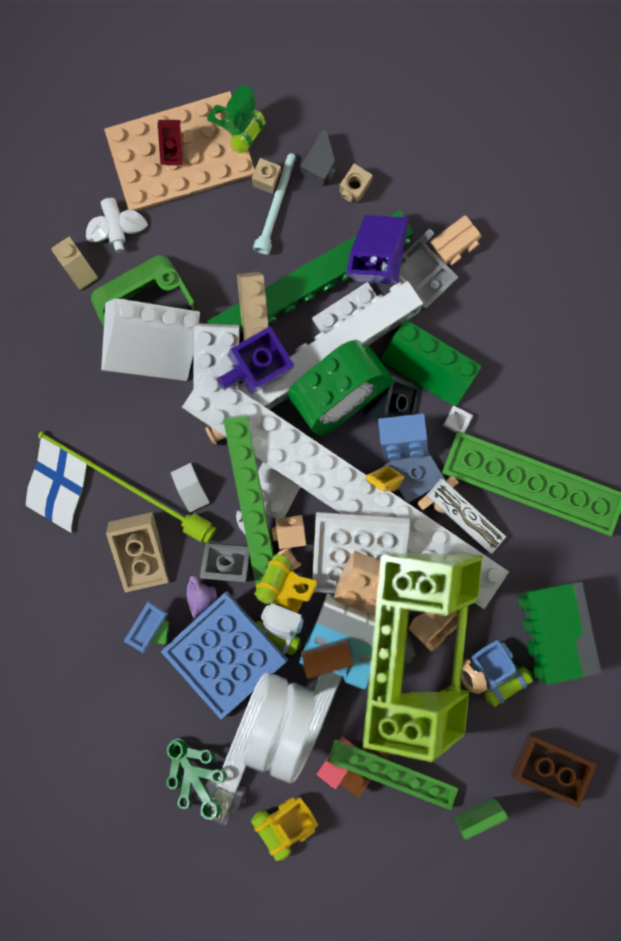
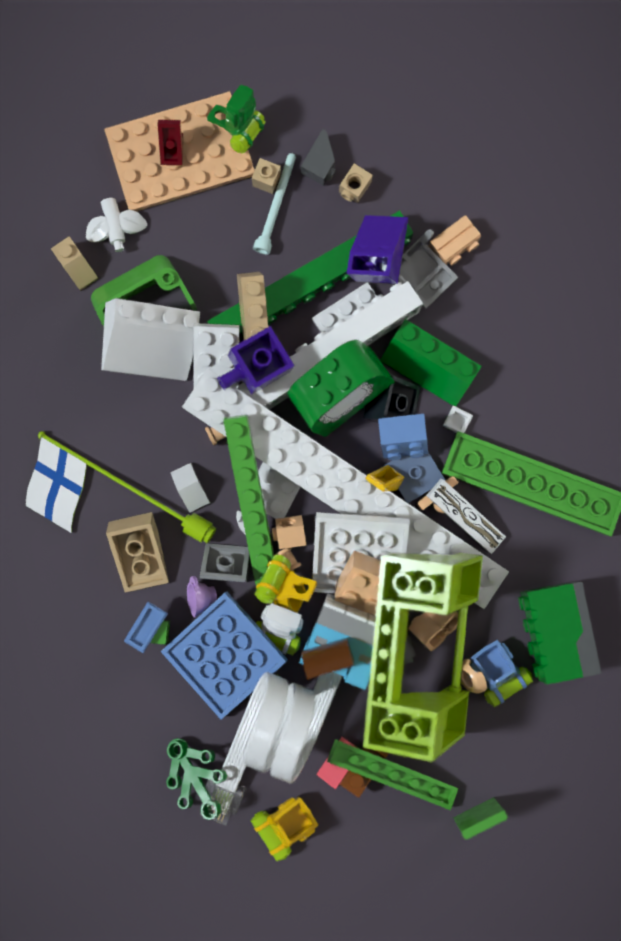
(553, 770): reddish brown brick -> none

